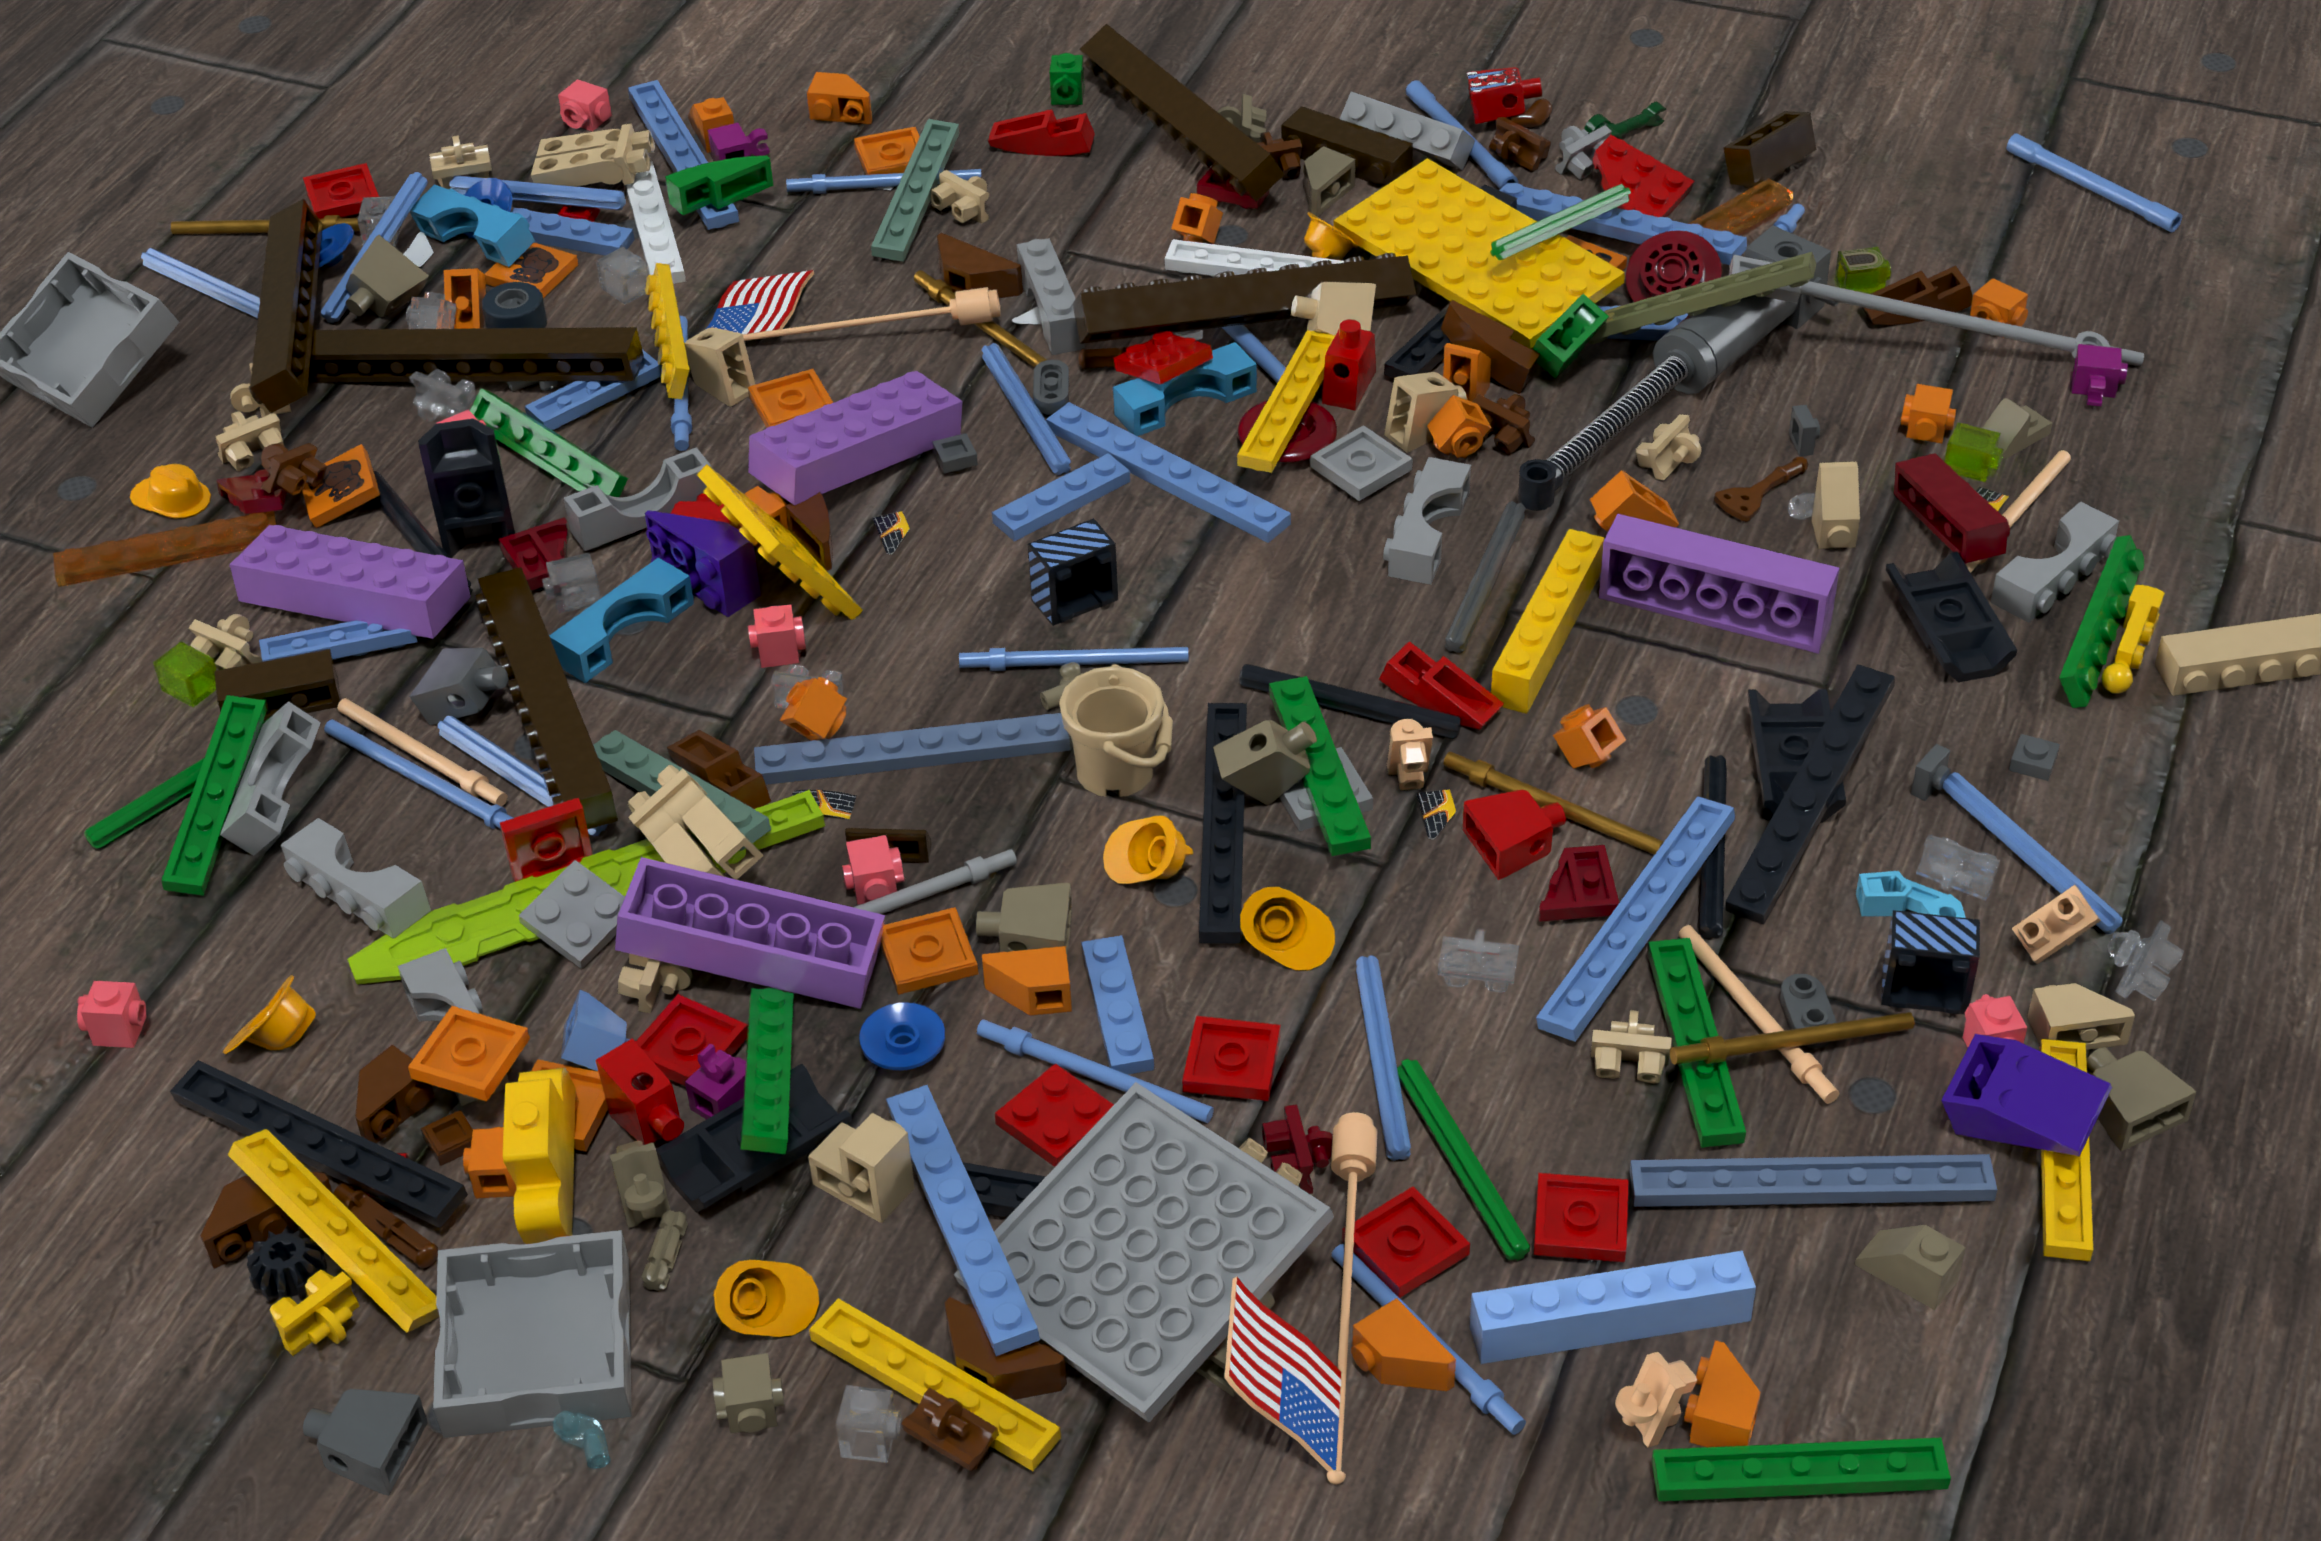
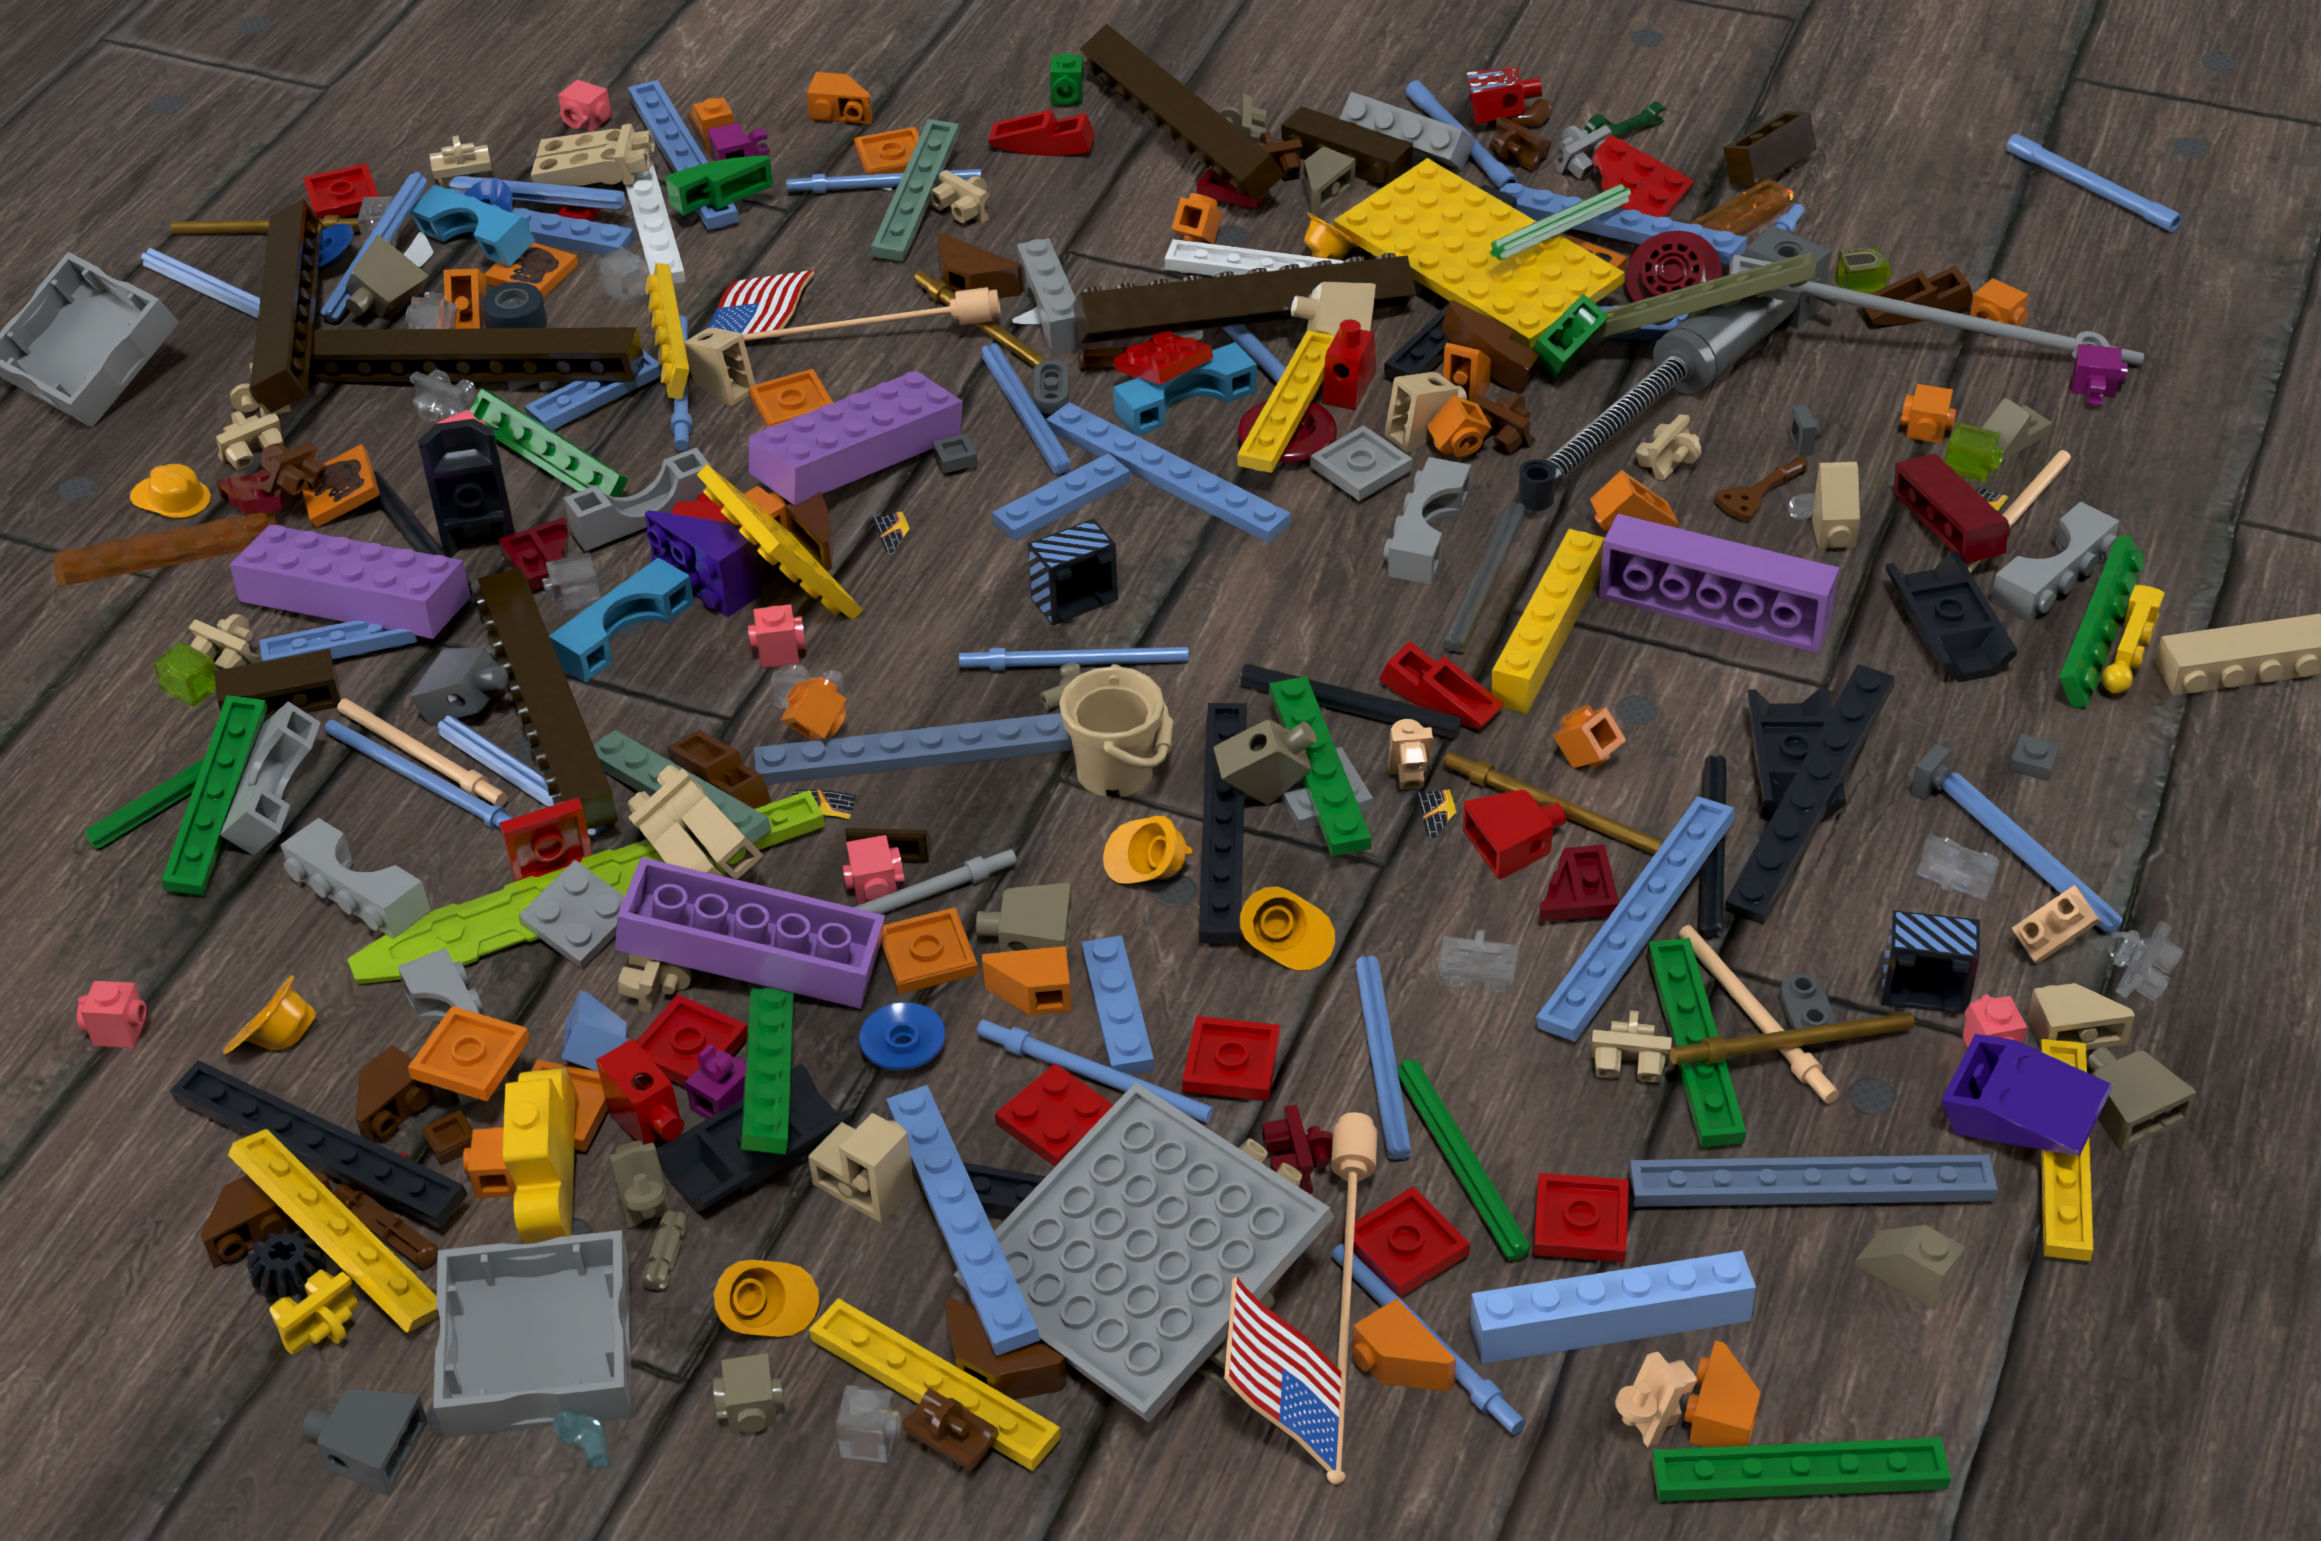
(1889, 891): medium azure piece -> none

